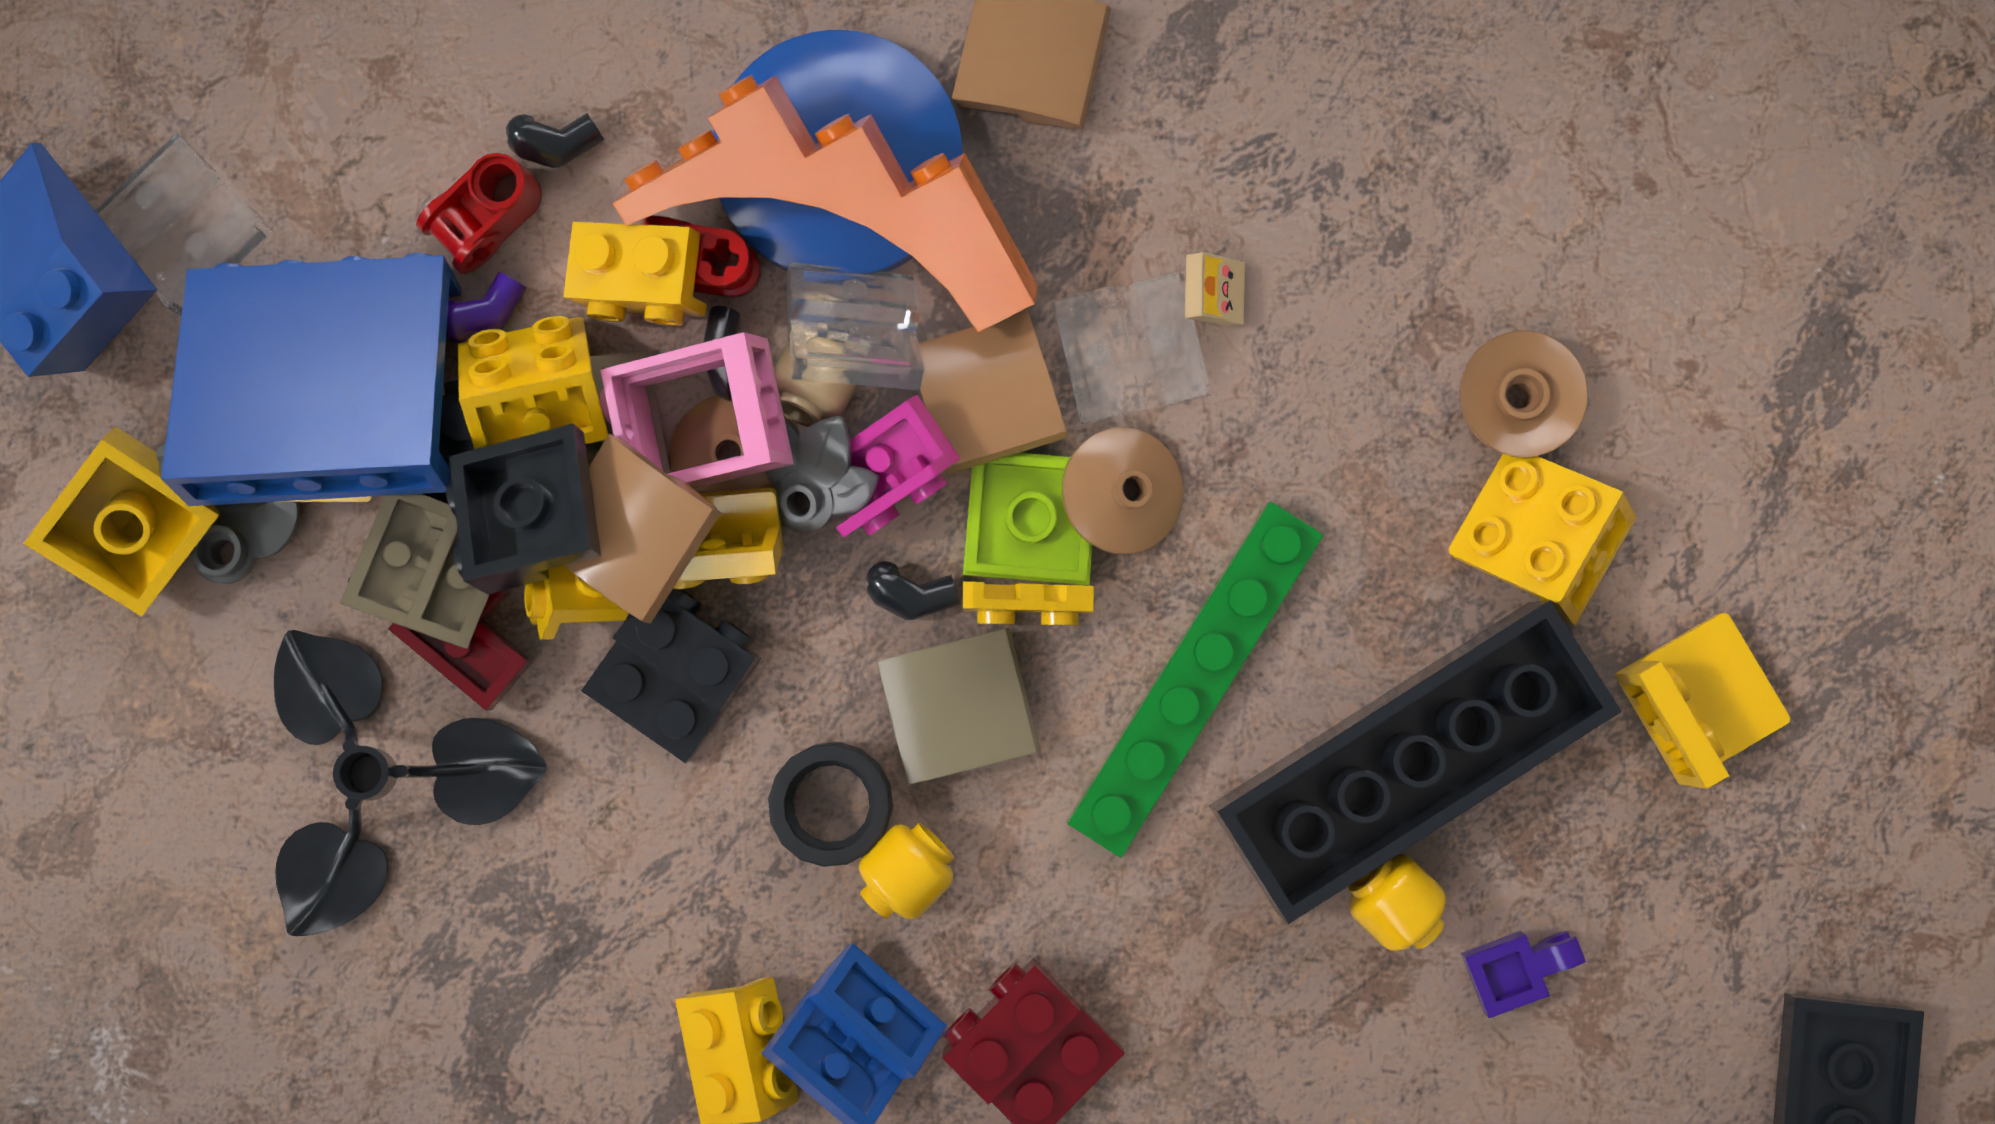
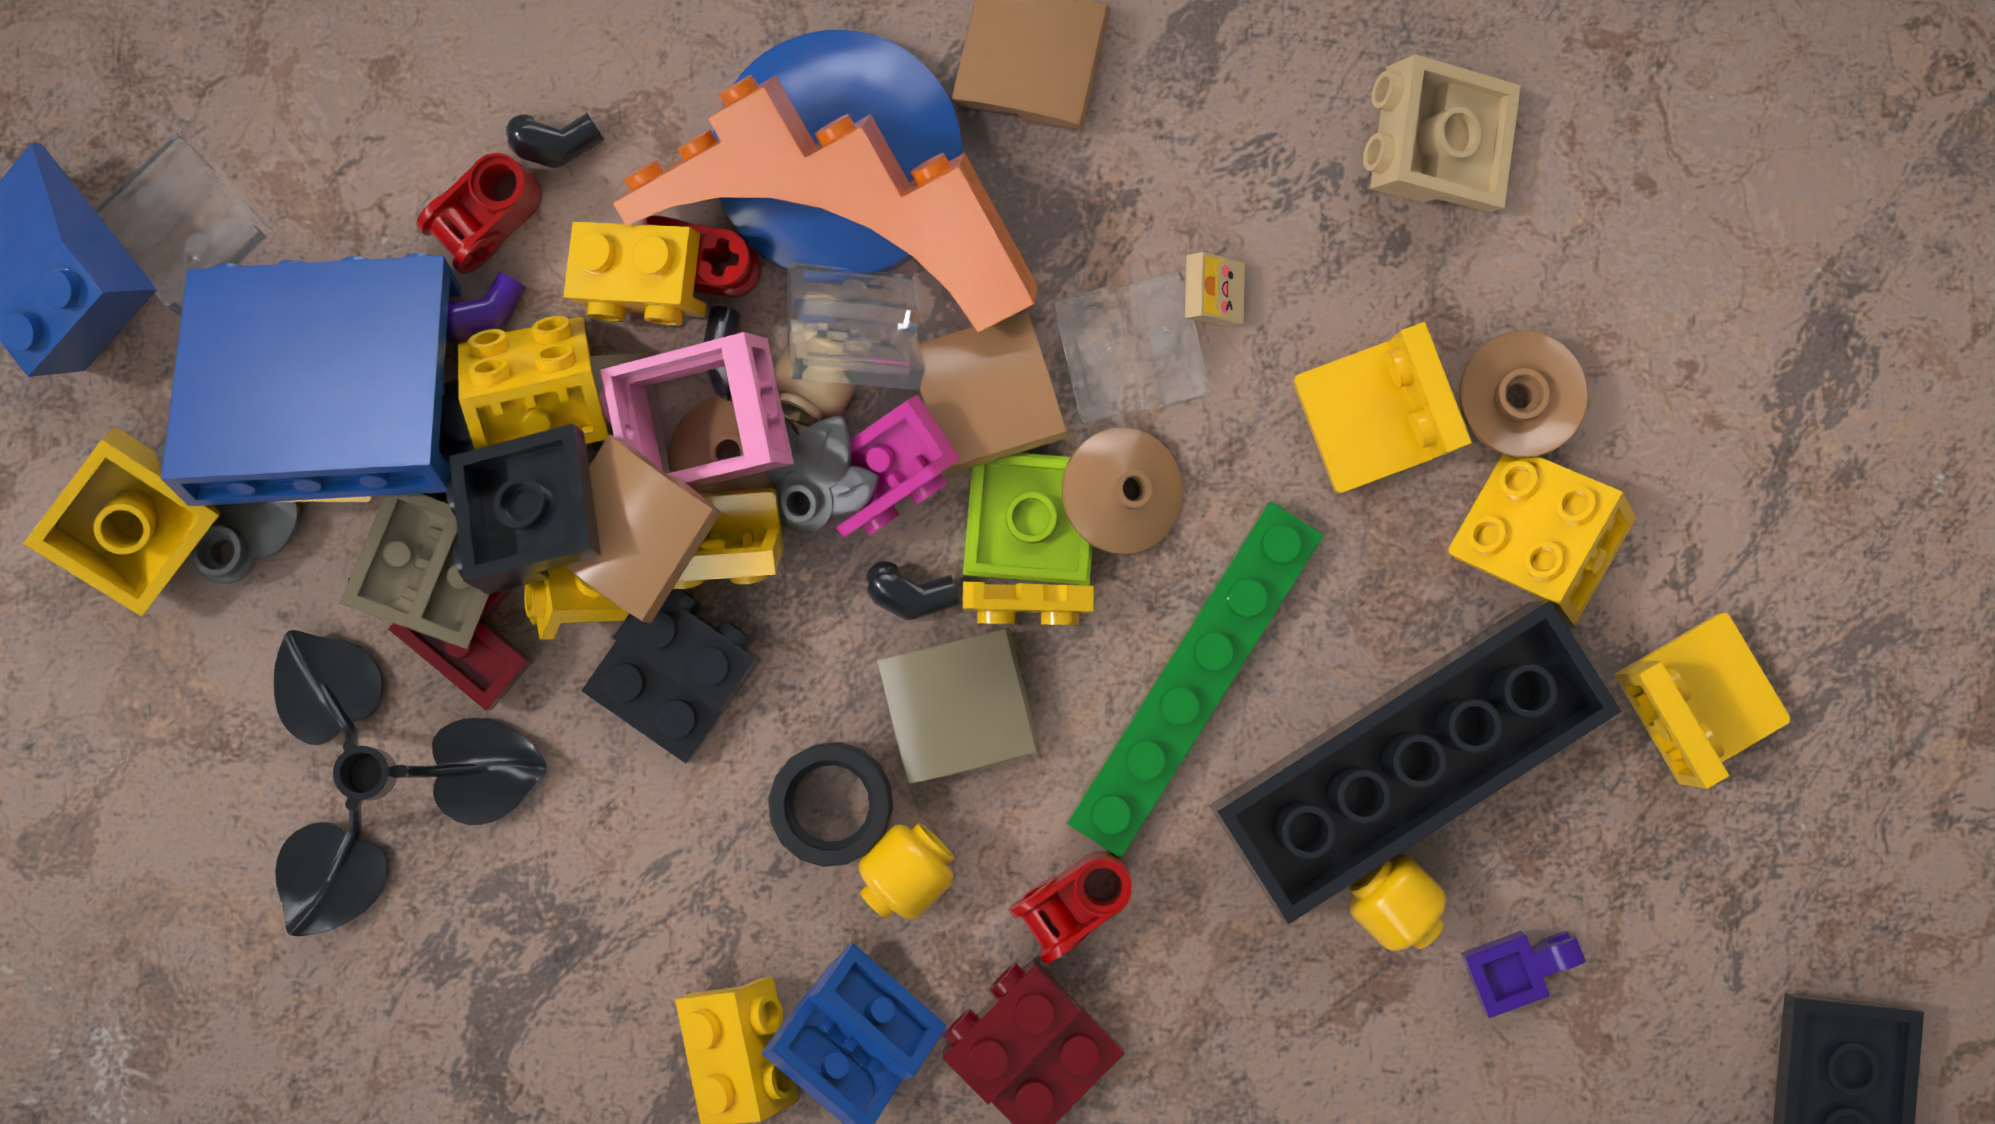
(1070, 905): none -> red piece
(1381, 410): none -> yellow bracket
(1442, 134): none -> tan plate

